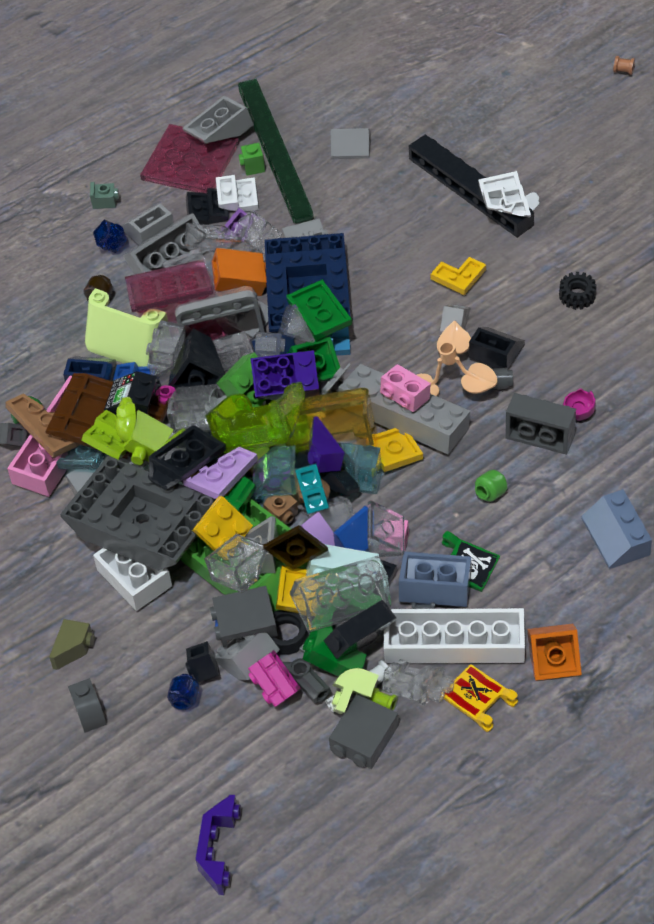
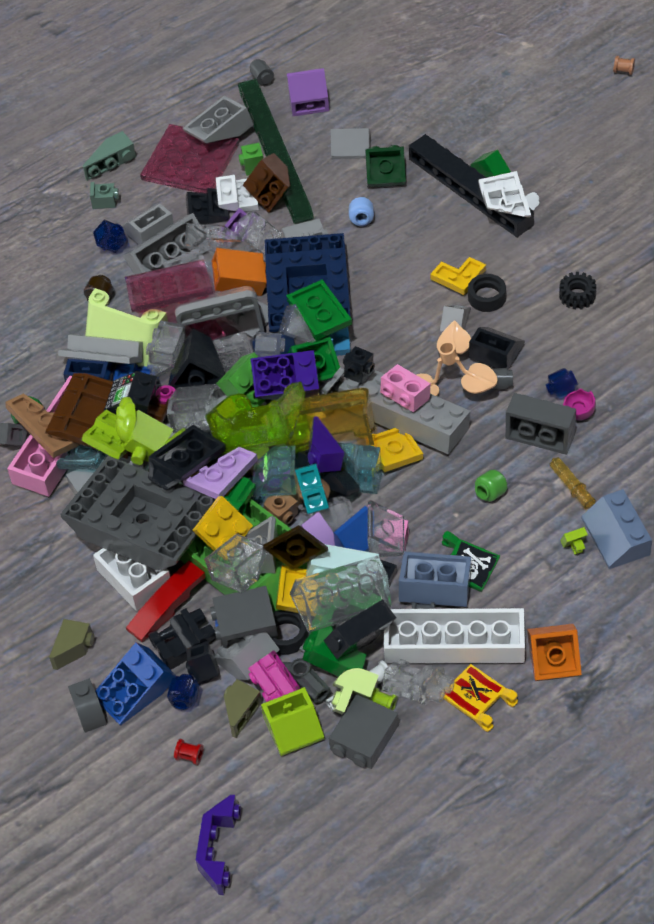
(103, 349): none -> light grey fence
(110, 154): none -> sand green slope
(134, 683): none -> blue slope
(164, 601): none -> red slope
(186, 633): none -> black hips
(188, 752): none -> red bush
(241, 705): none -> olive slope
(261, 71): none -> dark grey brick
(268, 181): none -> reddish brown slope
(292, 721): none -> lime slope
(308, 92): none -> medium lavender slope
(358, 364): none -> black brick
(361, 211): none -> light blue head
(385, 166): none -> dark green plate
(487, 281): none -> black tyre
(491, 164): none -> green slope
(561, 383): none -> clear blue head
(574, 485): none -> clear yellow axle
(575, 540): none -> lime tile

